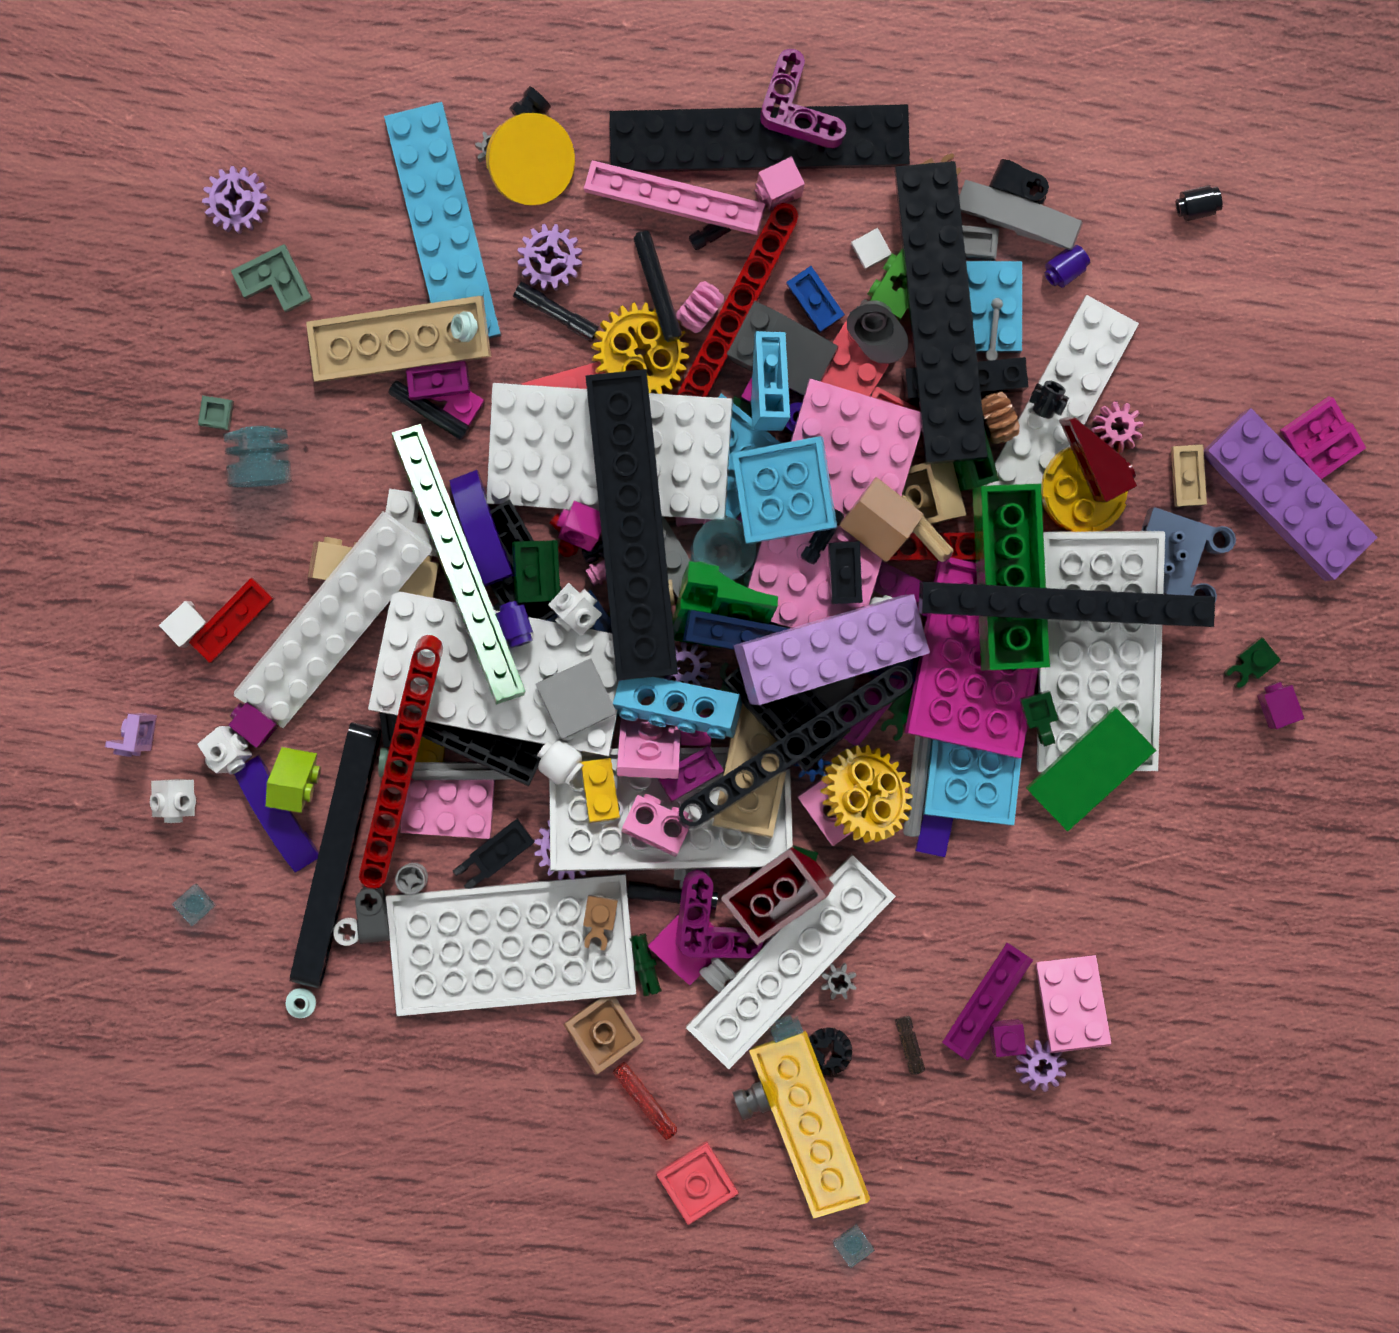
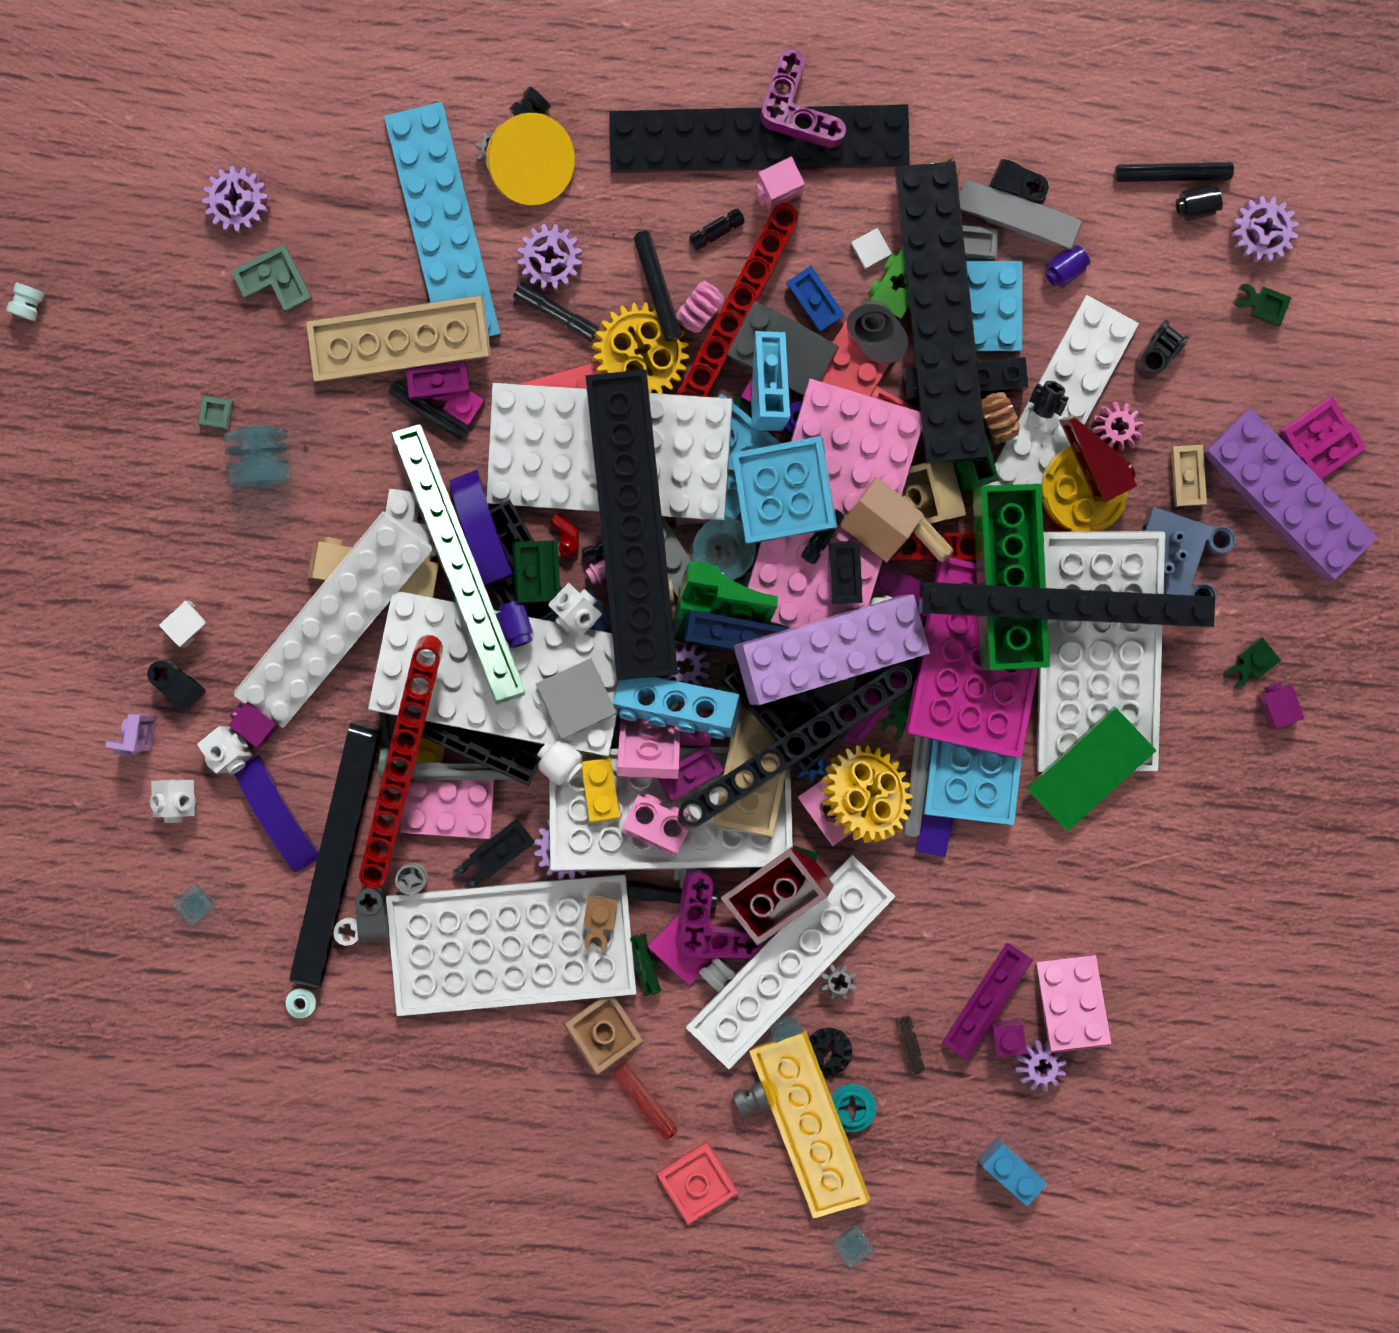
(25, 301): none -> light aqua wheel
(179, 688): none -> black piece
(231, 620): red plate -> none
(292, 780): lime brick -> none
(464, 326): light aqua plate -> none
(580, 525): dark pink brick -> none
(674, 197): bright pink plate -> none
(863, 1116): none -> teal gear
(992, 354): light grey hinge -> none
(1012, 1171): none -> dark azure brick
(1039, 713): dark green plate -> none
(1162, 346): none -> black piece
(1174, 171): none -> black axle
(1252, 228): none -> lavender gear
(1267, 305): none -> dark green plate

